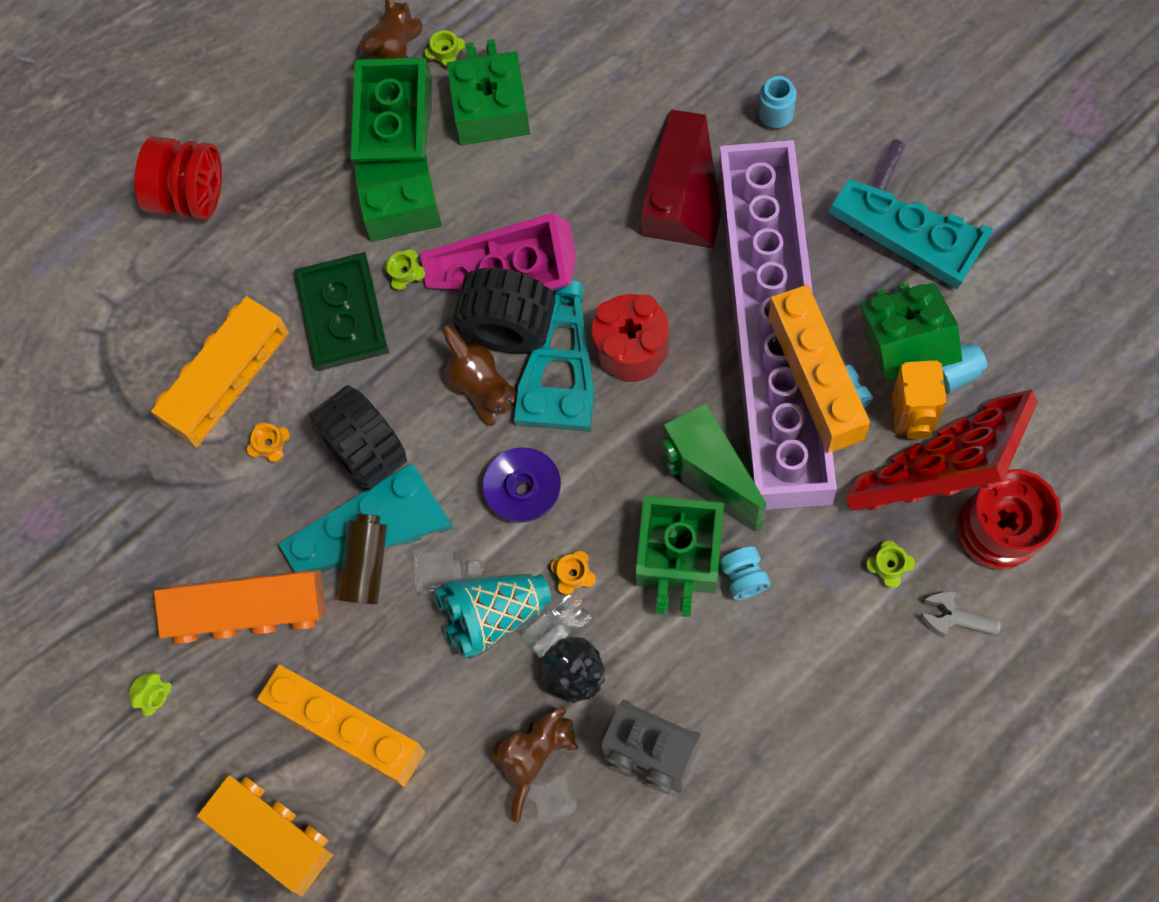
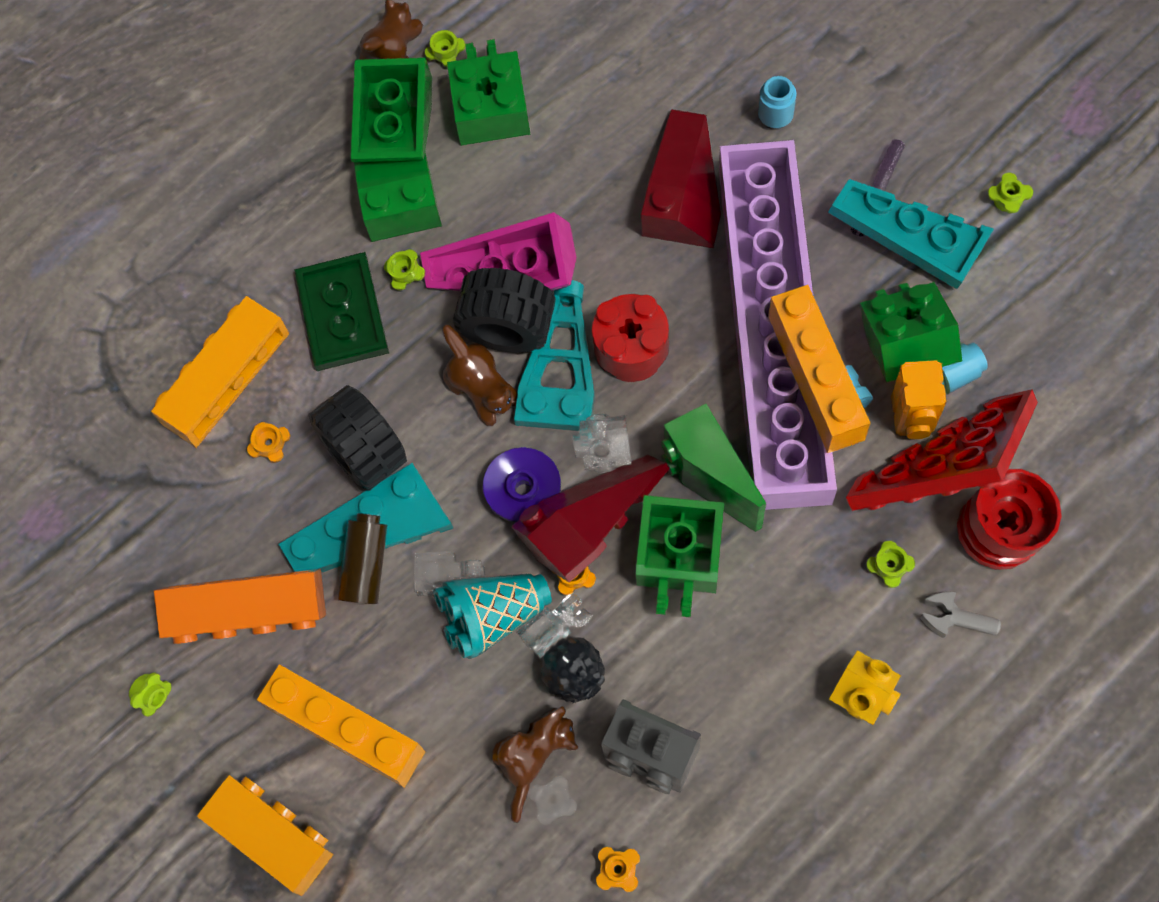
(178, 177): red wheel -> none
(571, 526): none -> dark red wedge
(603, 443): none -> clear brick
(625, 879): none -> light orange plate
(745, 573): medium azure wheel -> none
(866, 688): none -> yellow brick
(1008, 202): none -> lime plate

